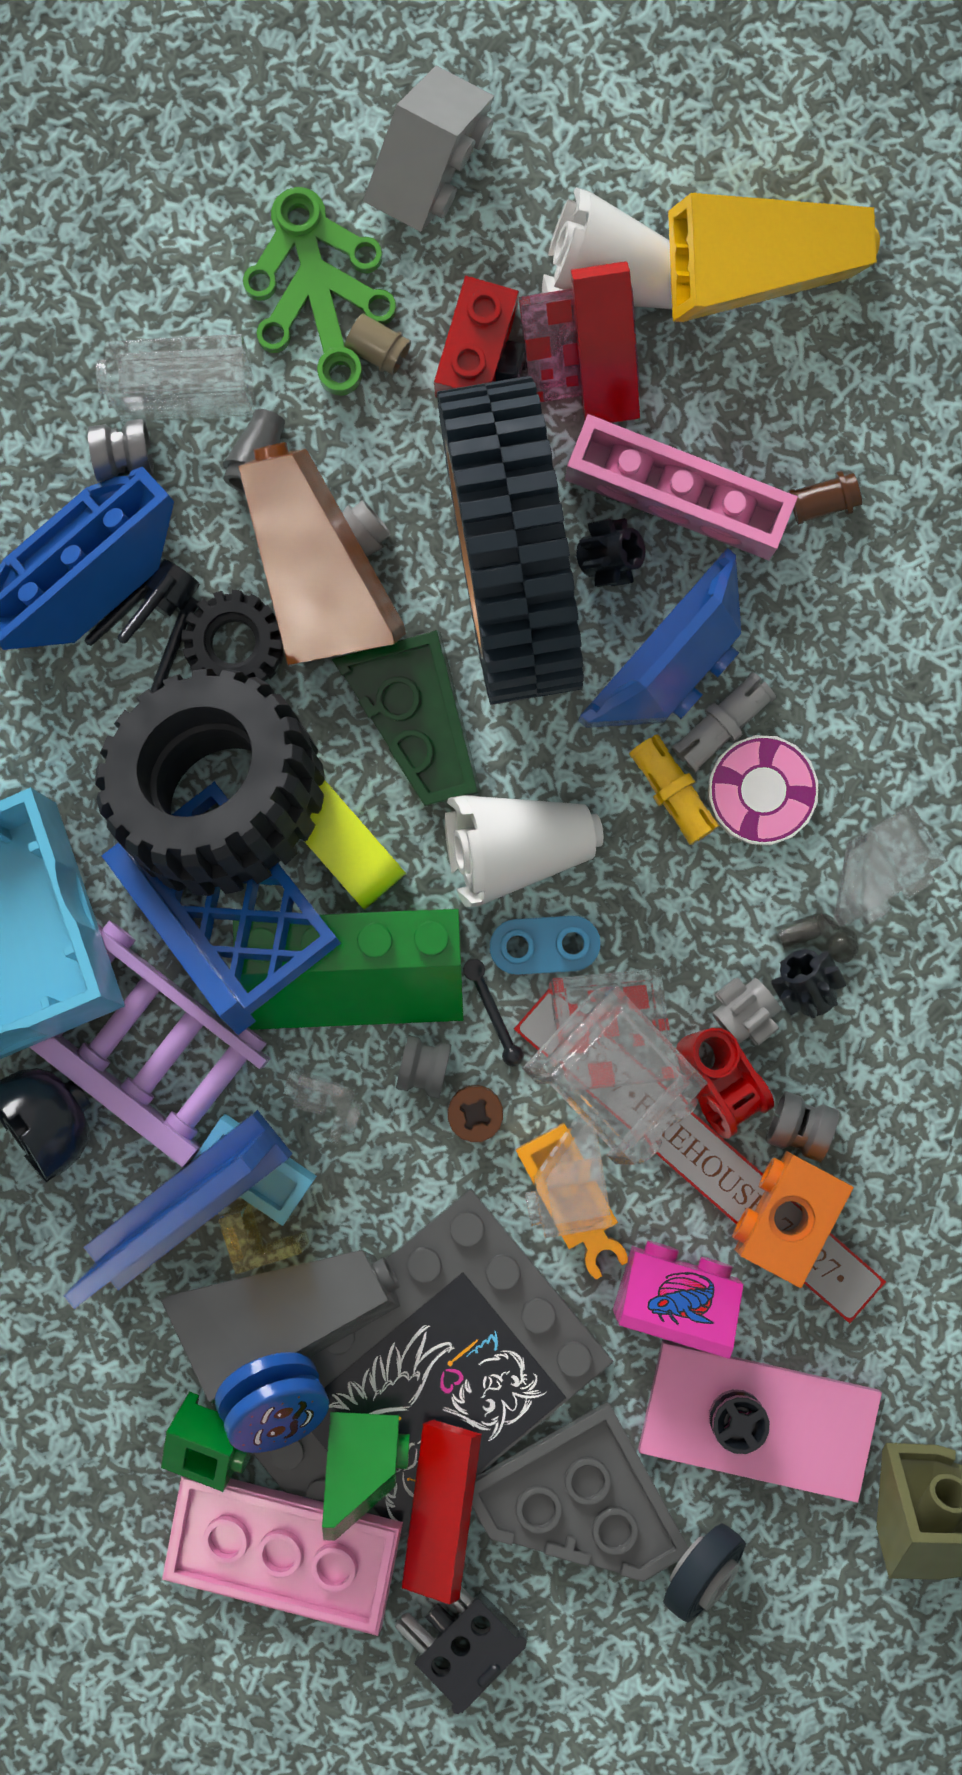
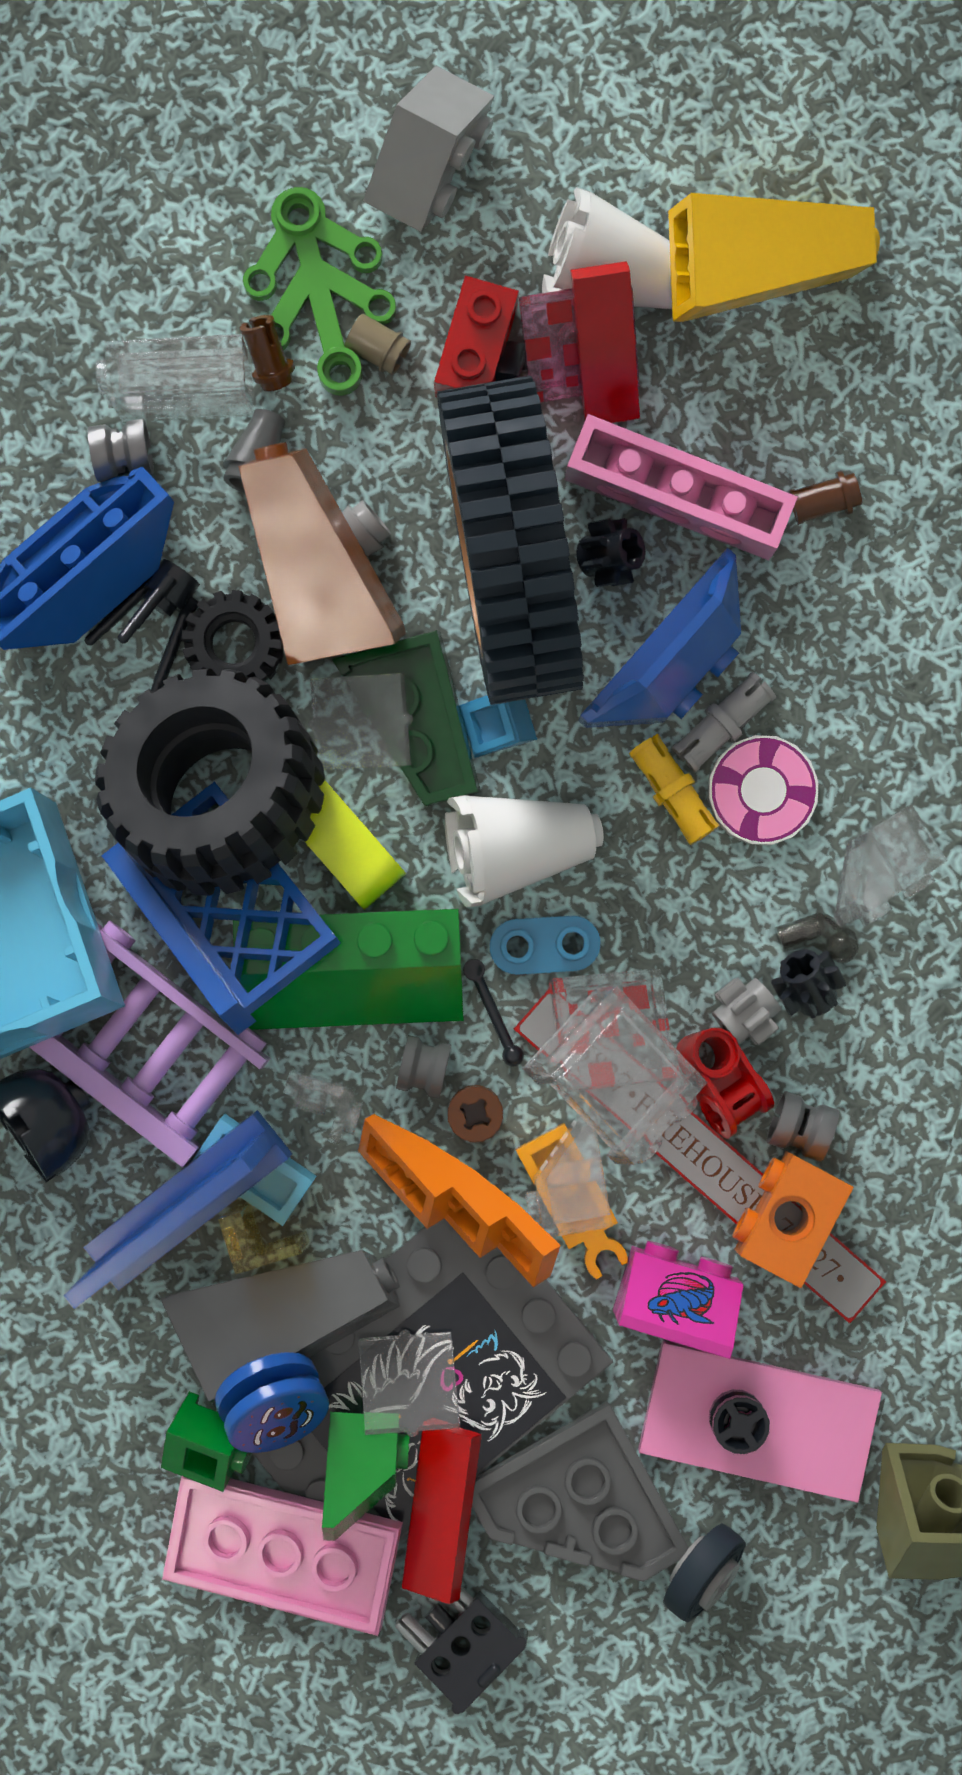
(270, 363): none -> reddish brown pin
(361, 721): none -> clear piece
(408, 1383): none -> clear piece
(445, 1188): none -> orange slope
(496, 726): none -> dark azure slope

